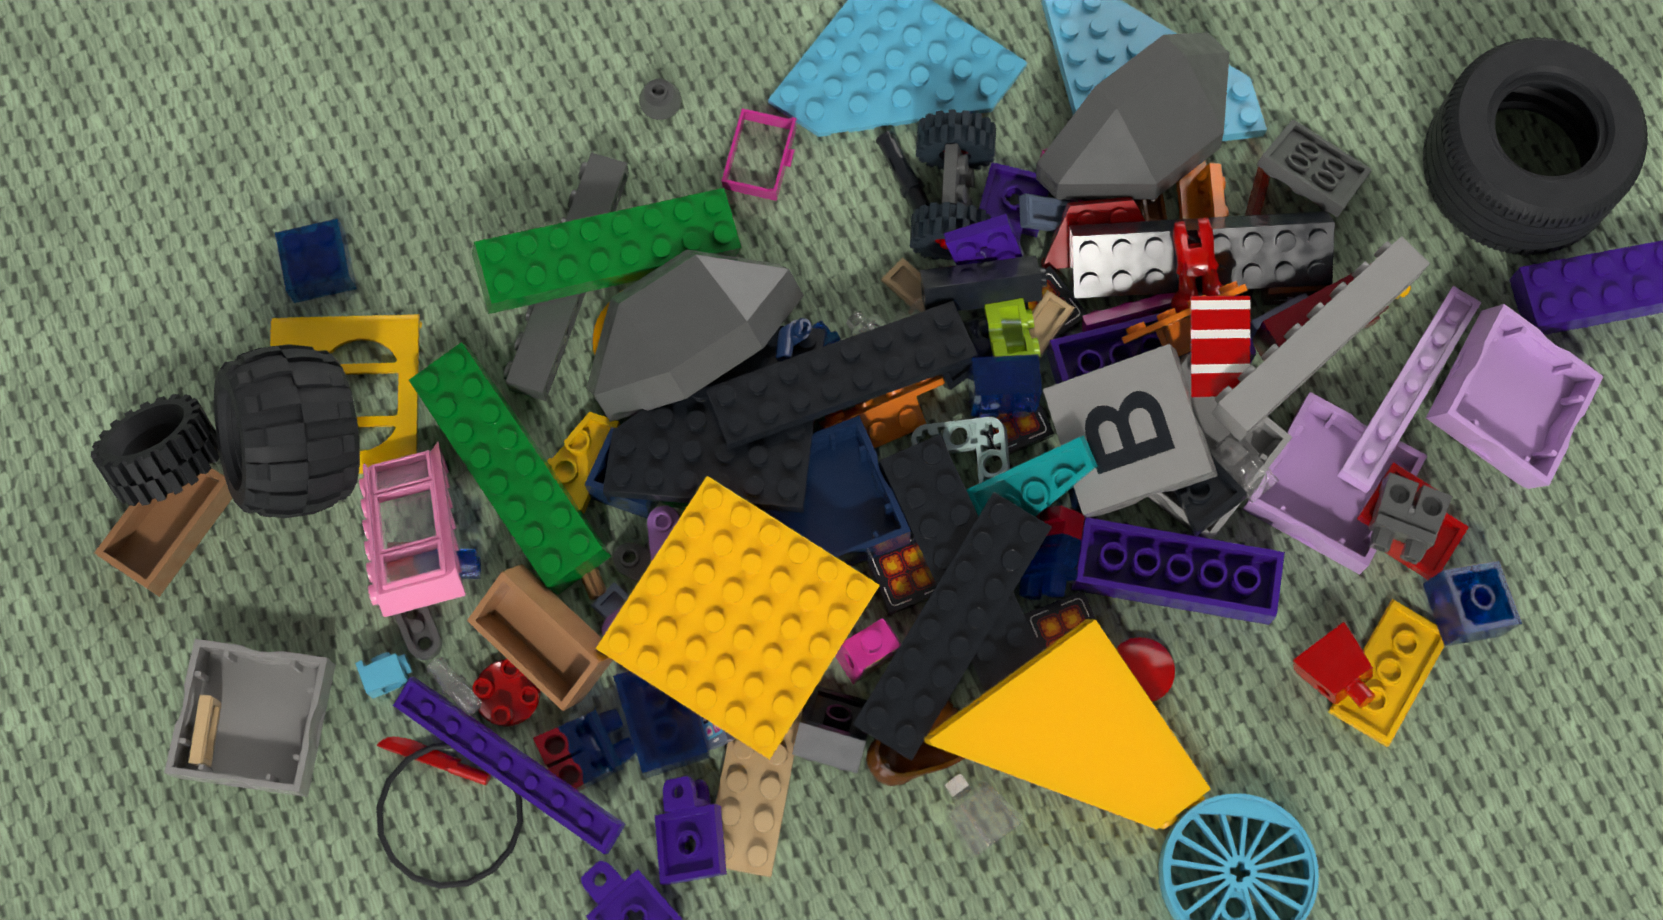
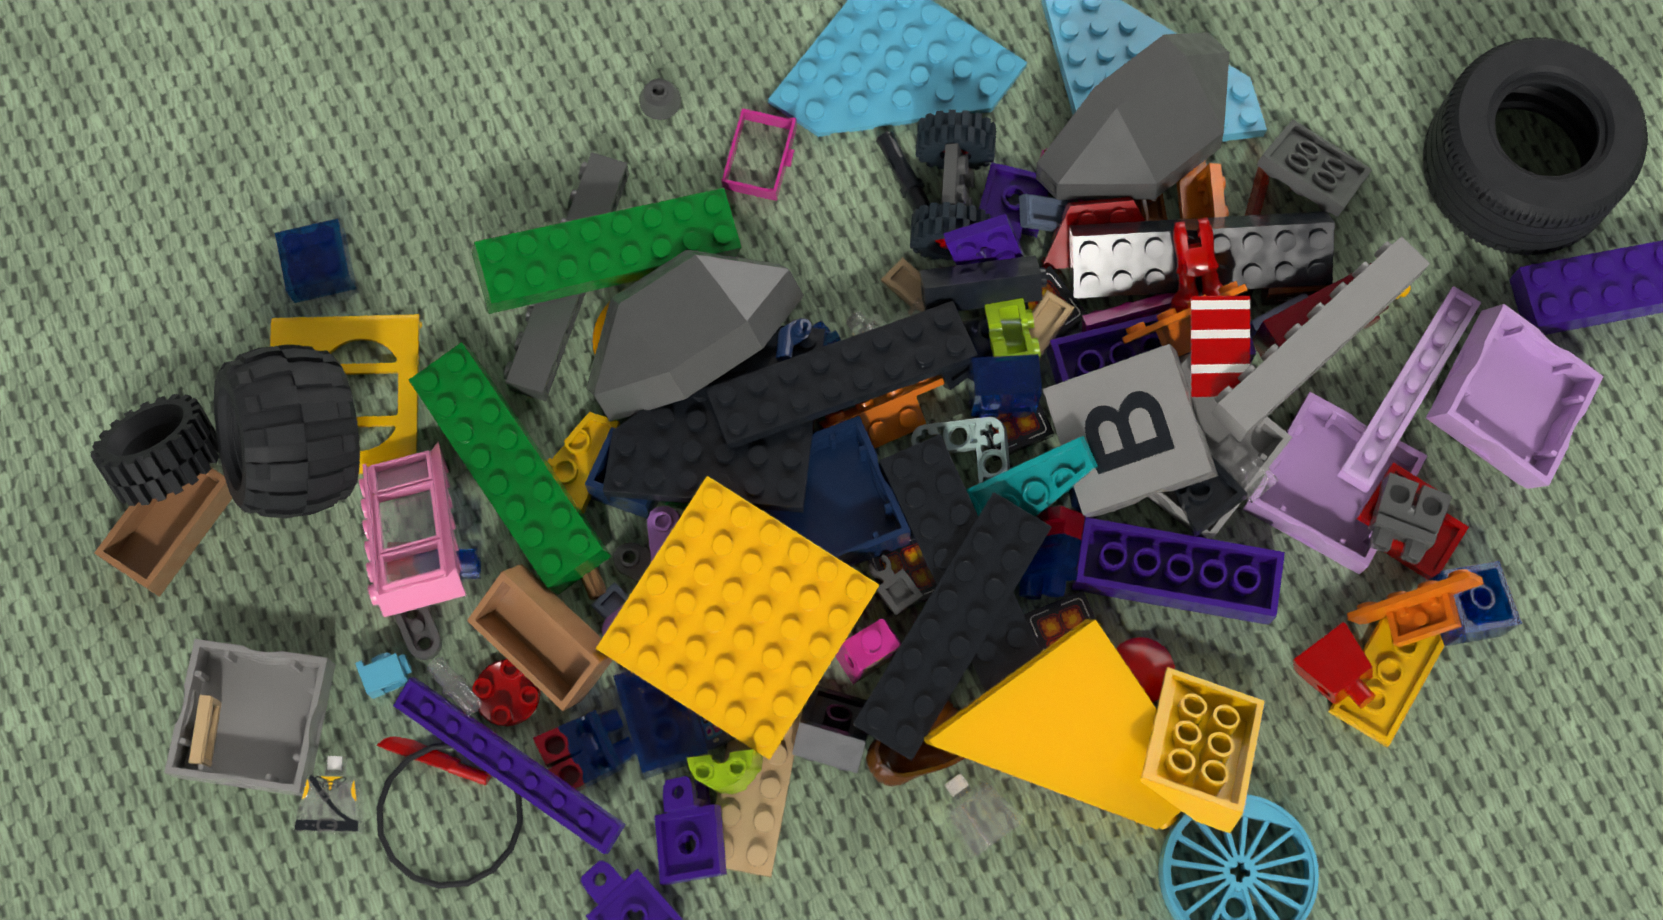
(332, 802): none -> clear torso
(729, 776): none -> lime cylinder
(896, 589): none -> dark grey plate
(1203, 748): none -> yellow slope
(1421, 611): none -> orange bracket

